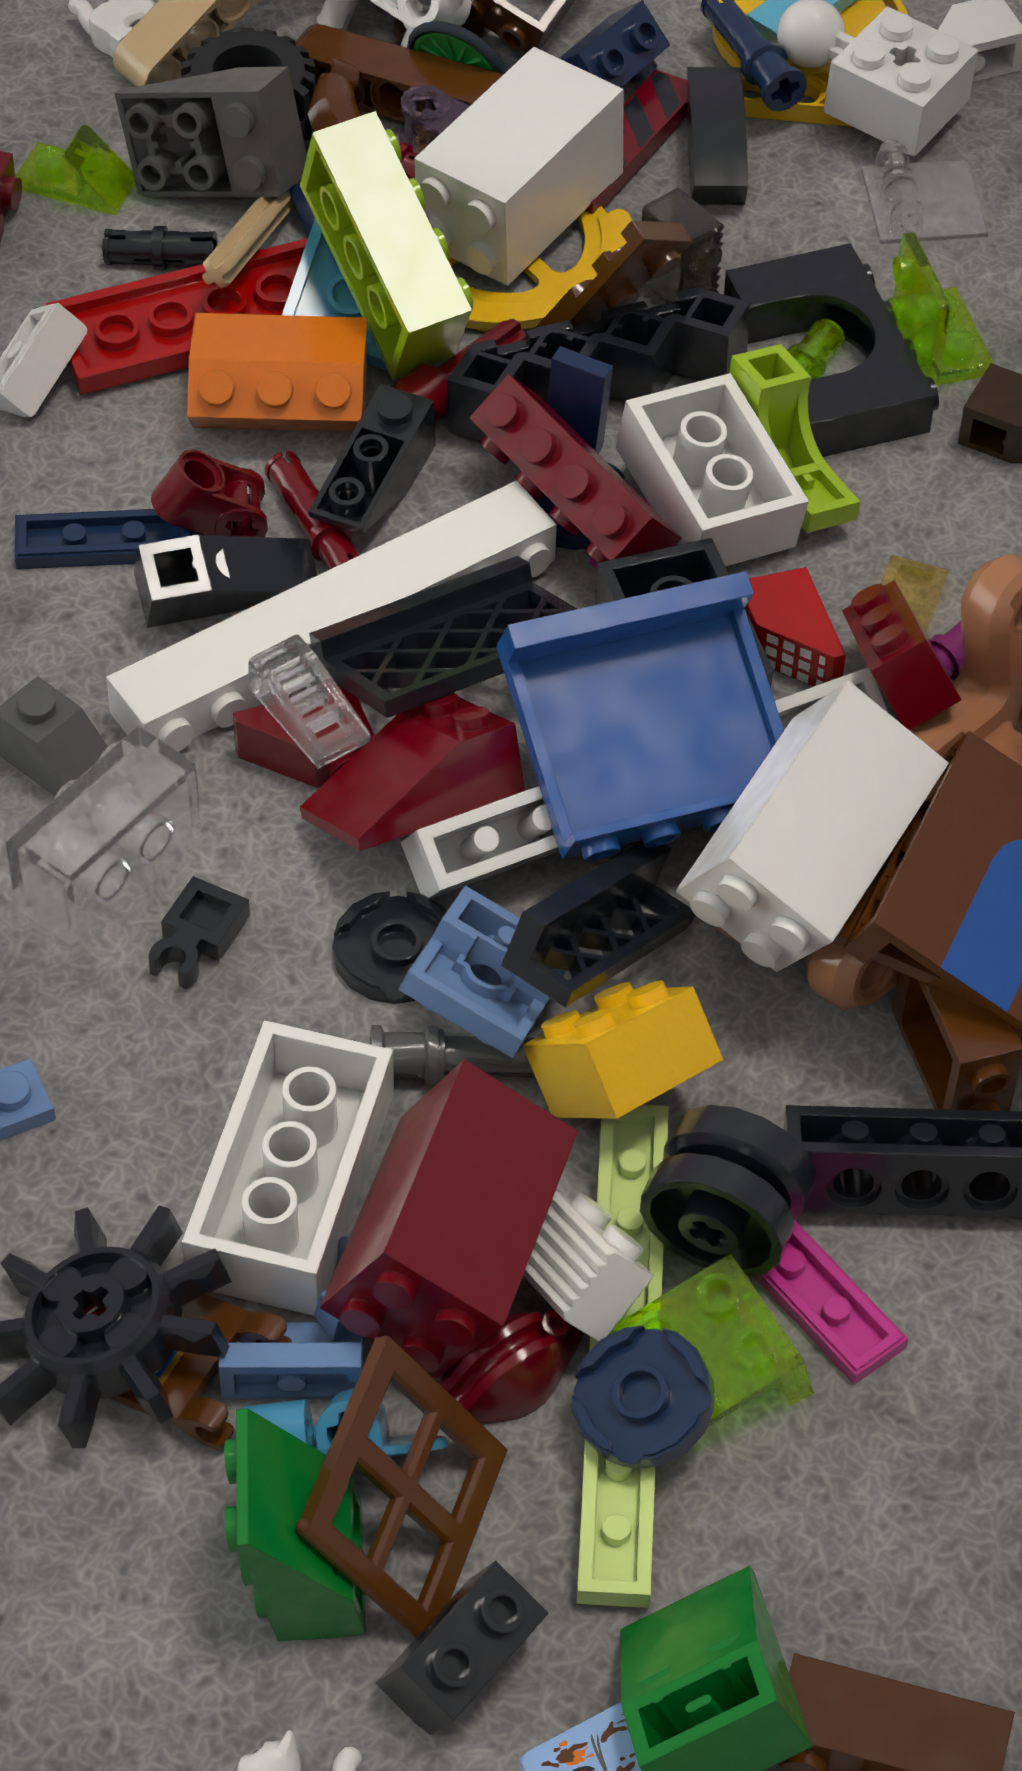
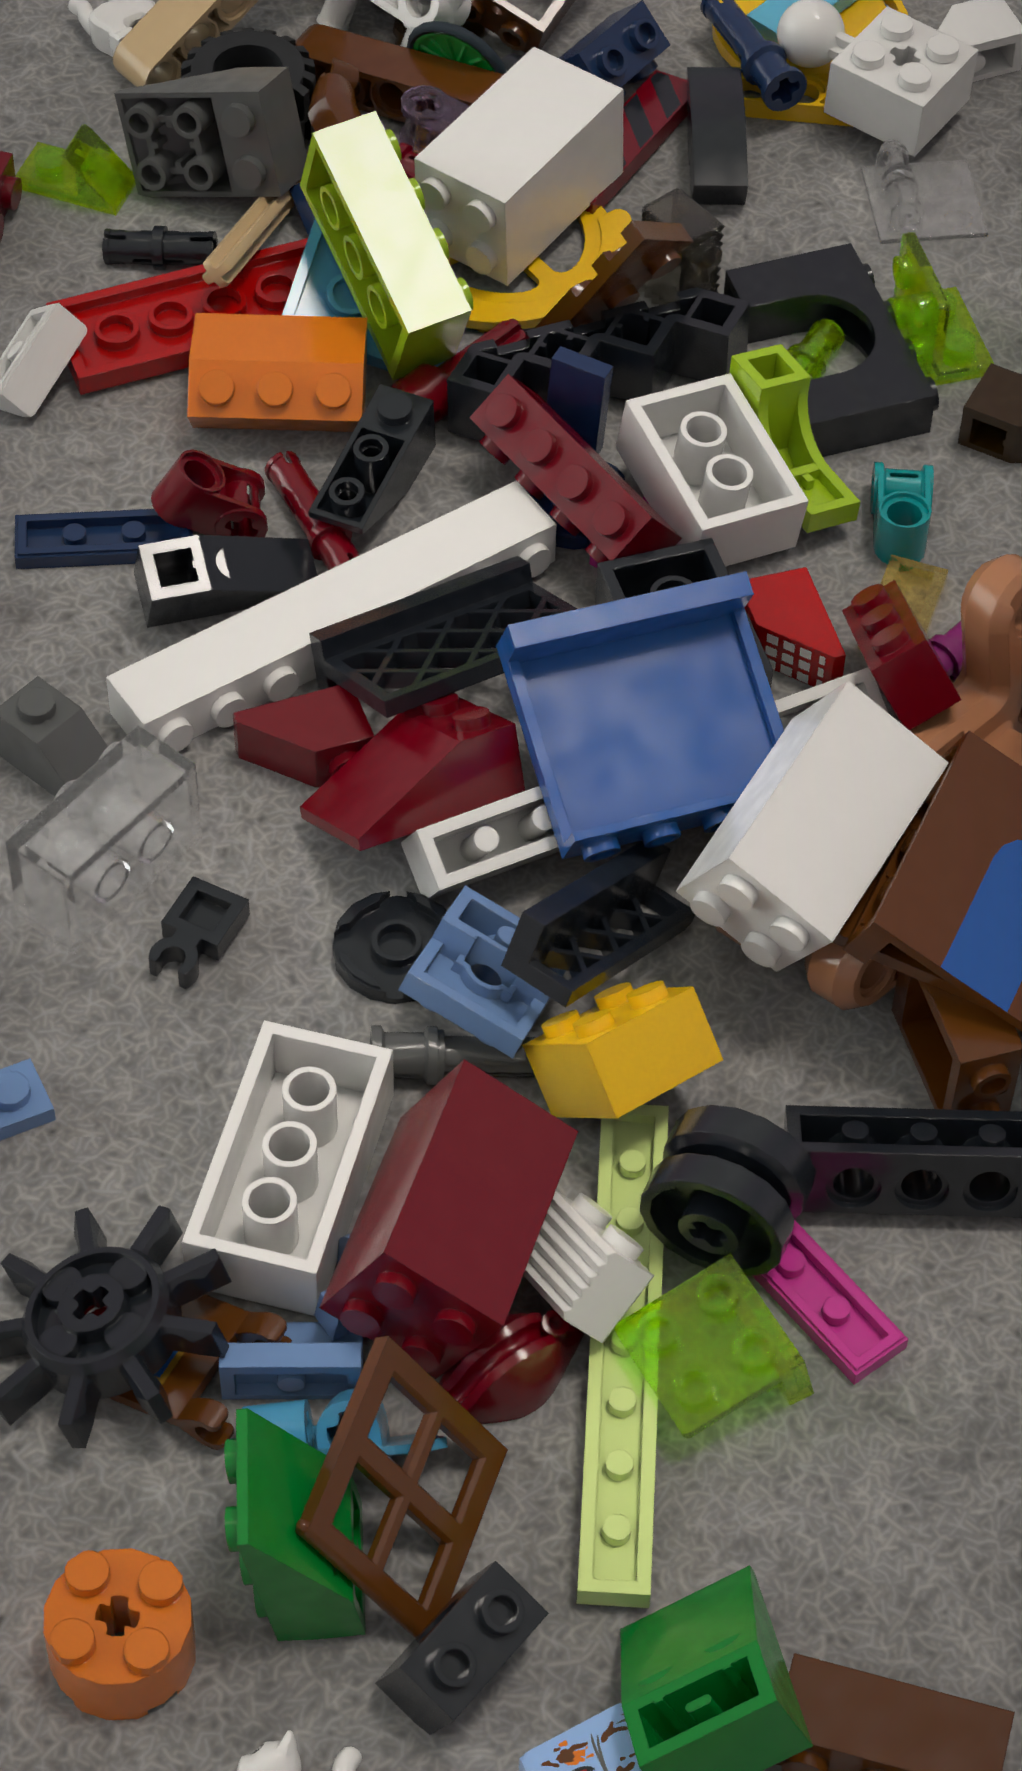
(112, 1595): none -> orange brick
(289, 668): clear slope -> none
(643, 1397): dark blue tile -> none
(901, 511): none -> teal piece

